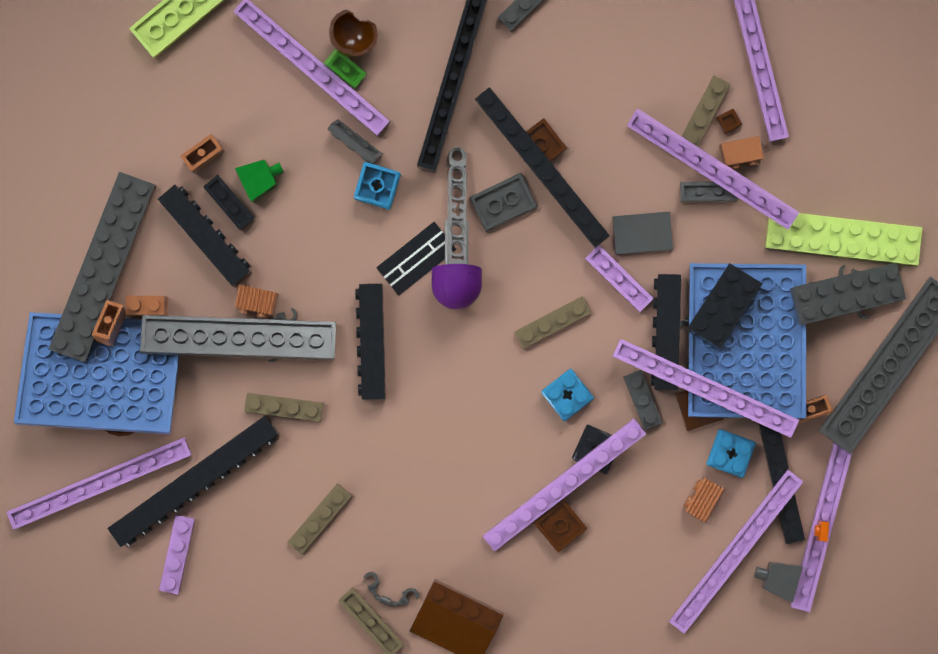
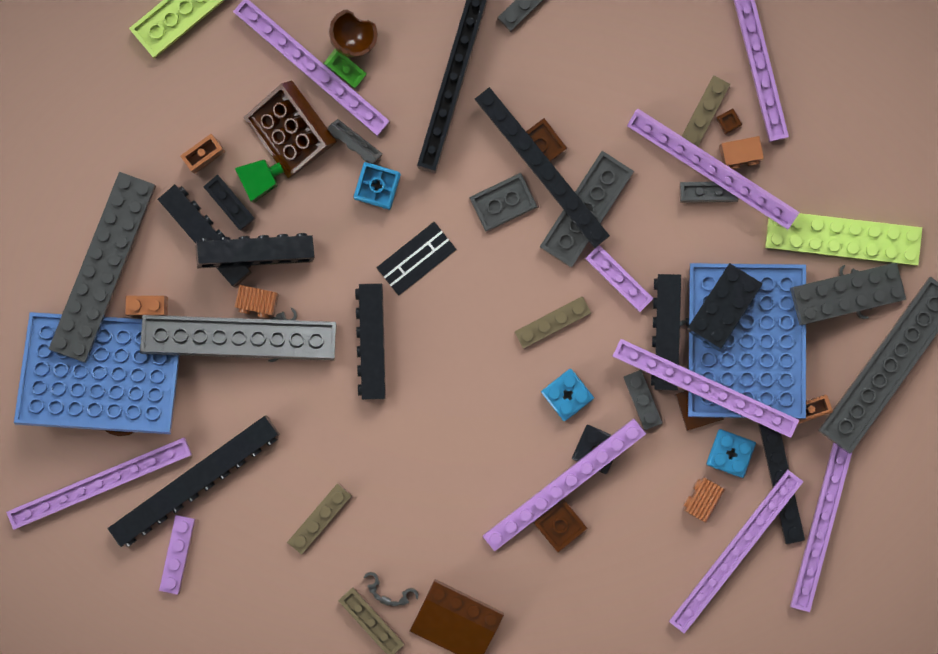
(109, 323): nougat brick -> none
(254, 251): none -> black brick
(283, 407): dark tan plate -> none
(289, 128): none -> reddish brown slope
(456, 282): piece -> none
(598, 193): none -> dark grey plate
(642, 233): dark grey tile -> none
(780, 579): dark grey torso -> none
(821, 531): orange plate -> none

